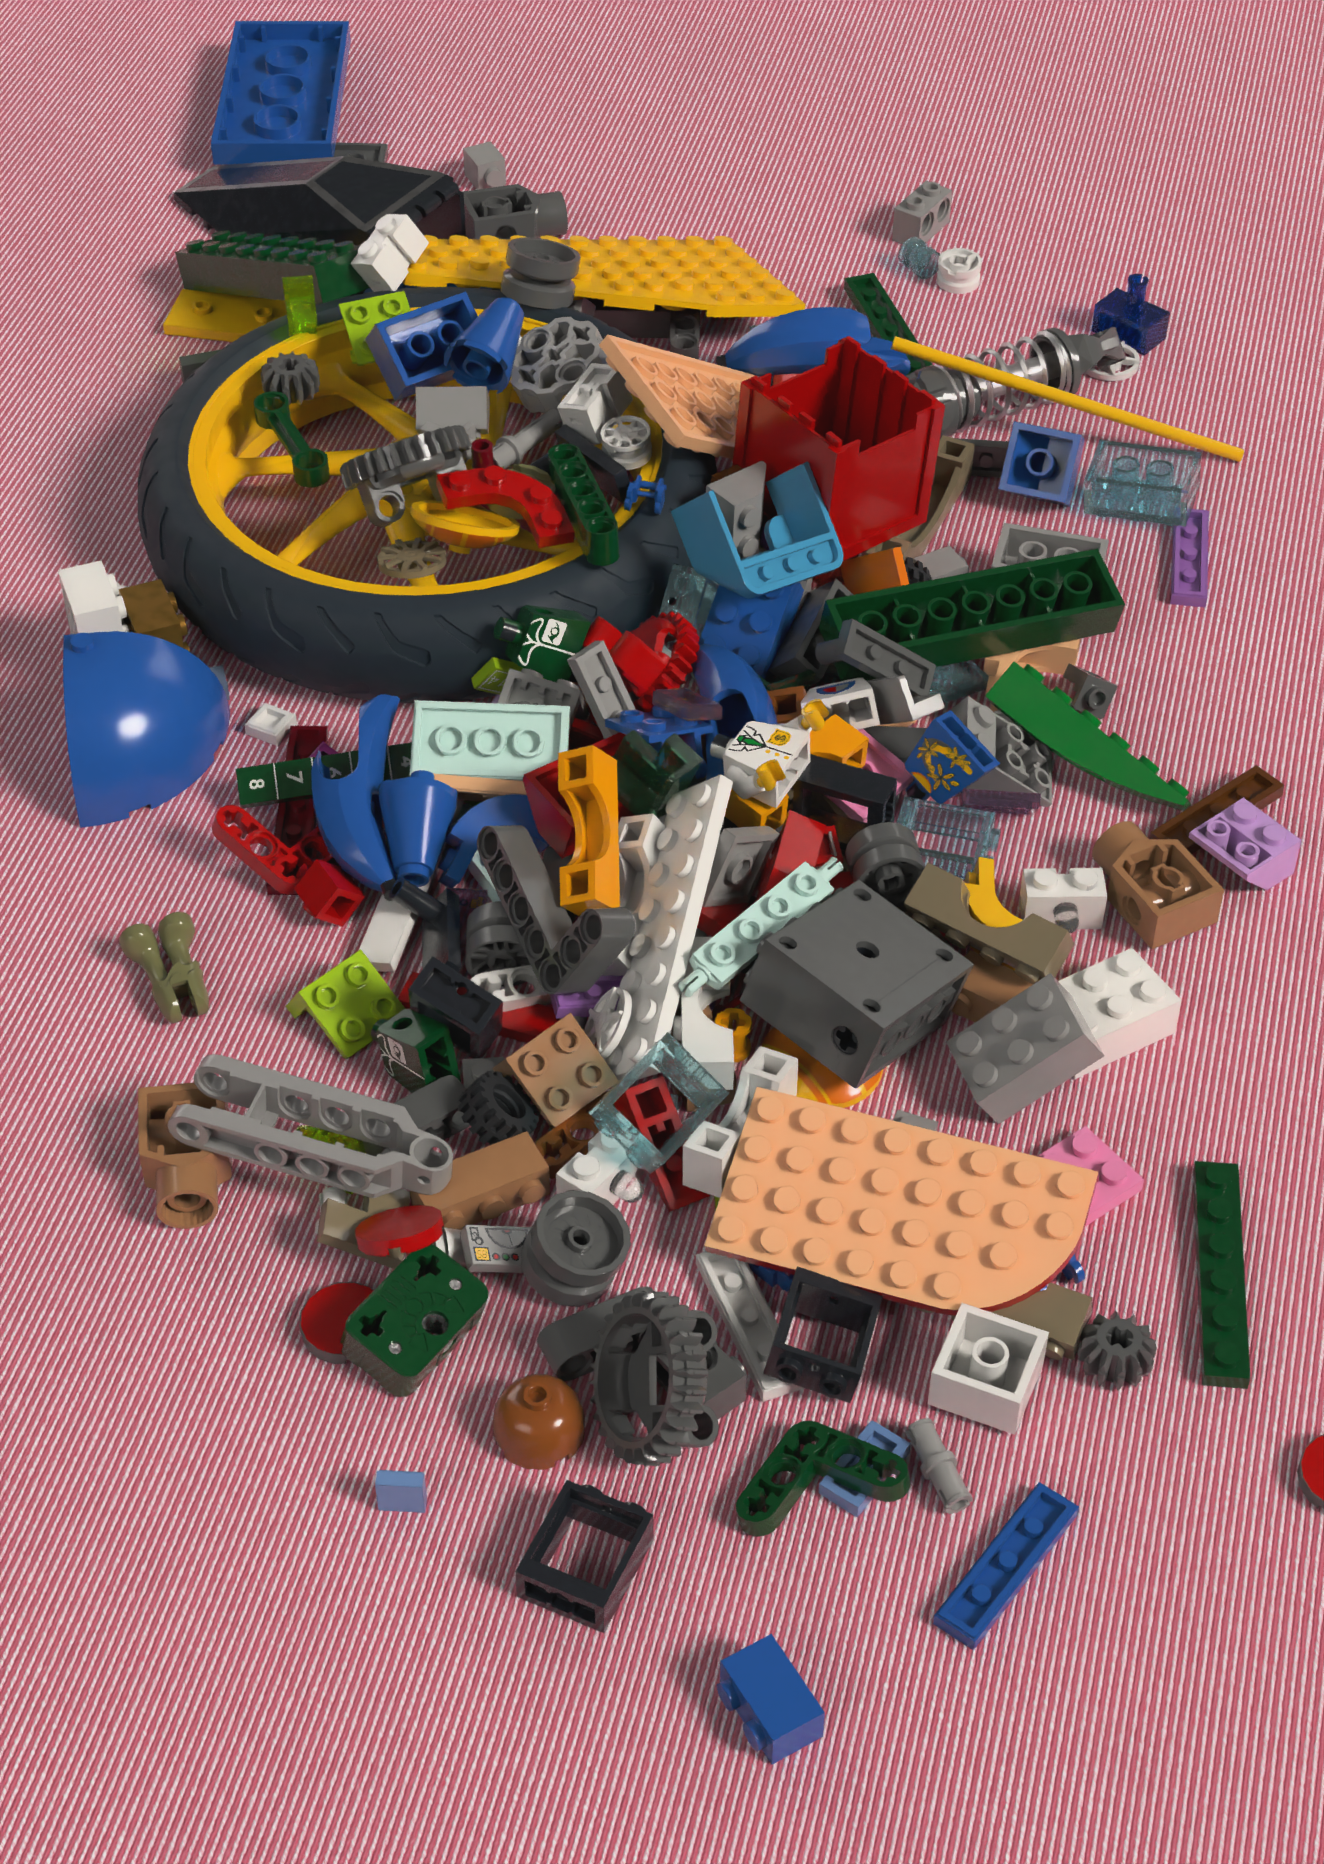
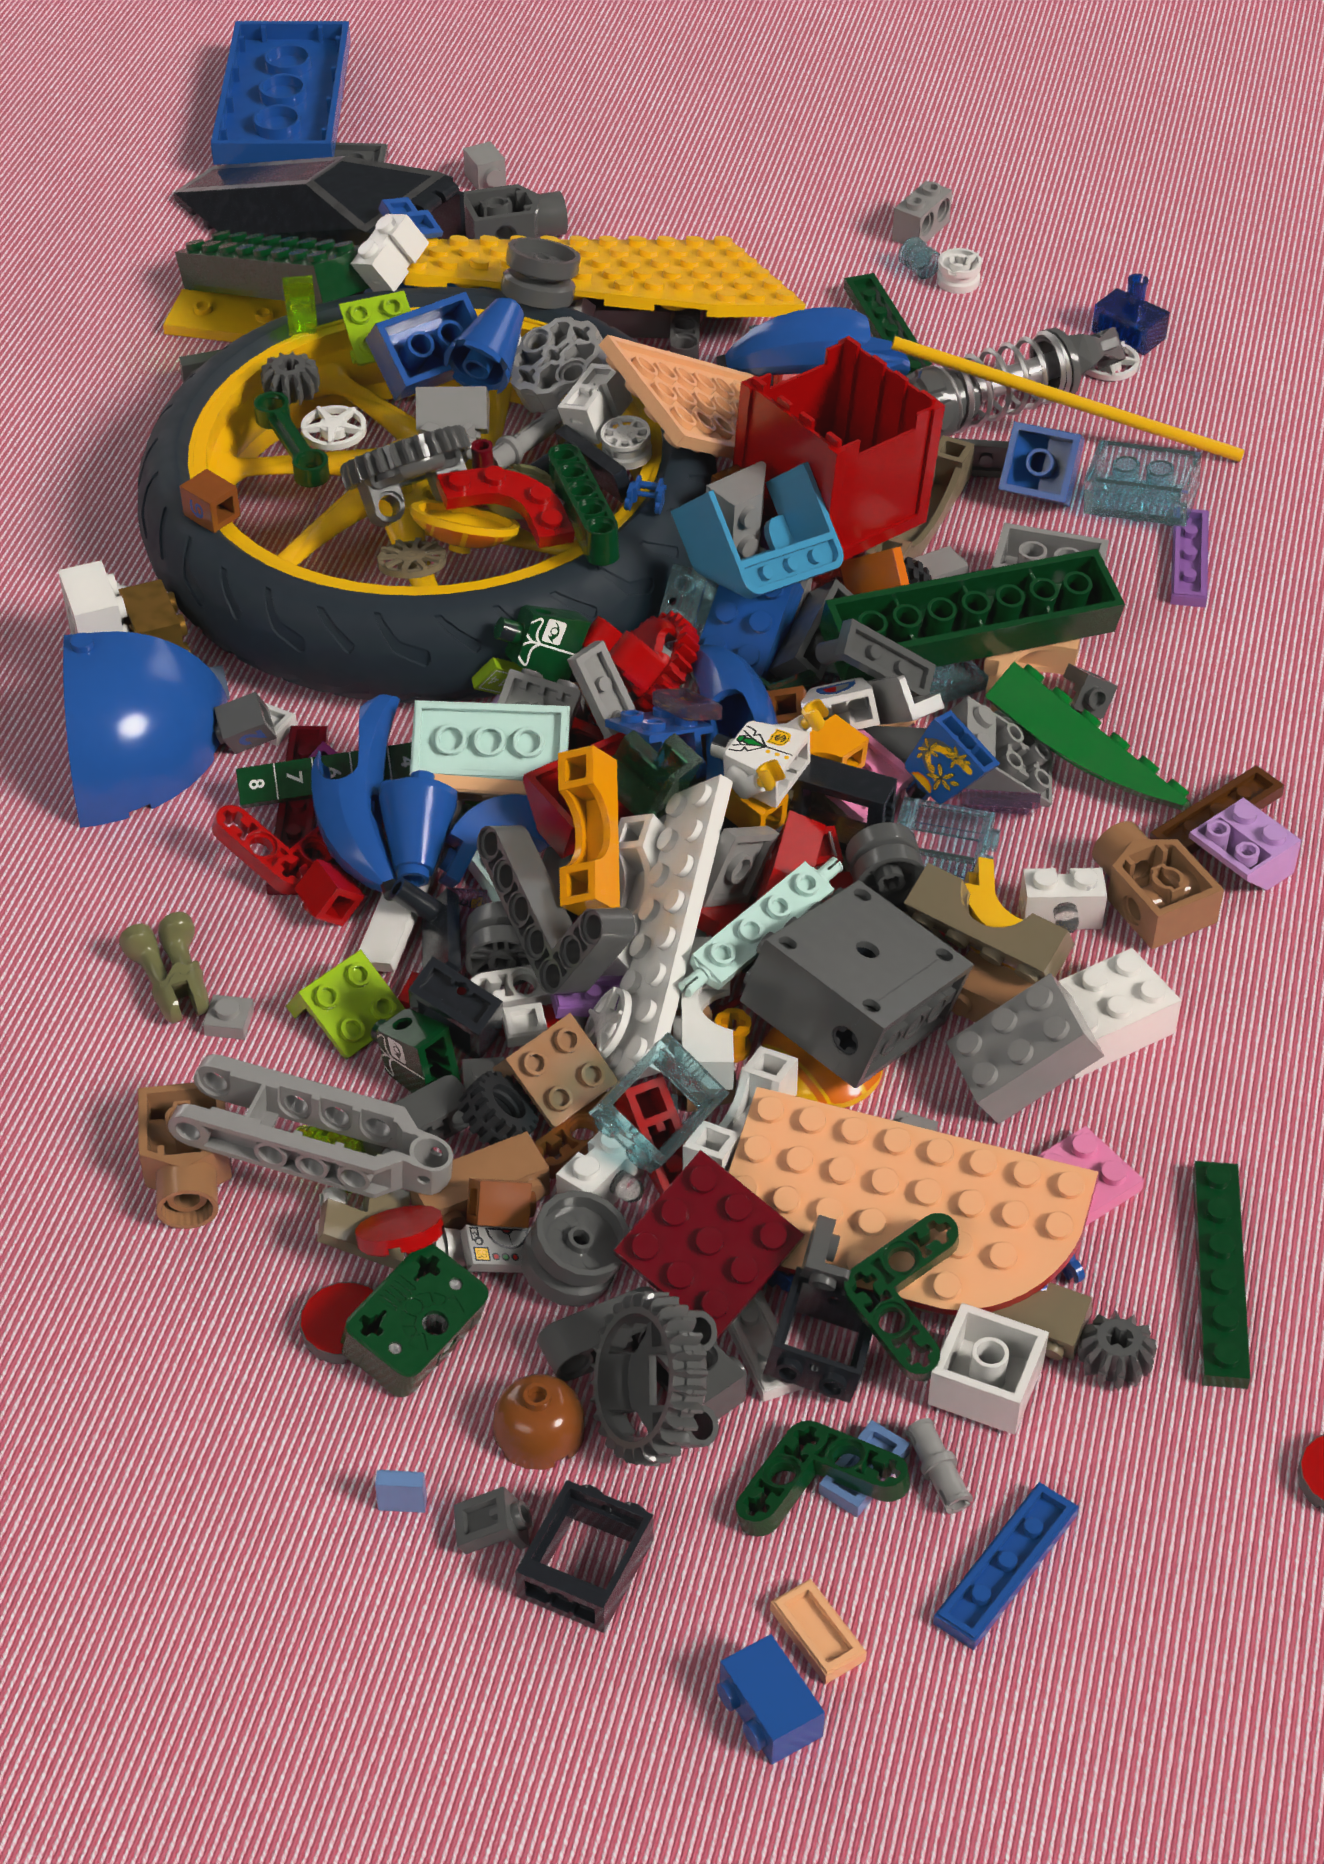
(210, 500): none -> dark orange brick
(228, 1017): none -> light grey plate
(244, 723): none -> dark grey brick
(333, 427): none -> white wheel
(421, 218): none -> blue slope
(491, 1520): none -> dark grey bracket
(500, 1203): none -> dark orange brick
(523, 1023): none -> white tile
(709, 1242): none -> dark red plate
(818, 1631): none -> light nougat tile
(823, 1247): none -> dark grey bracket
(888, 1284): none -> dark green beam

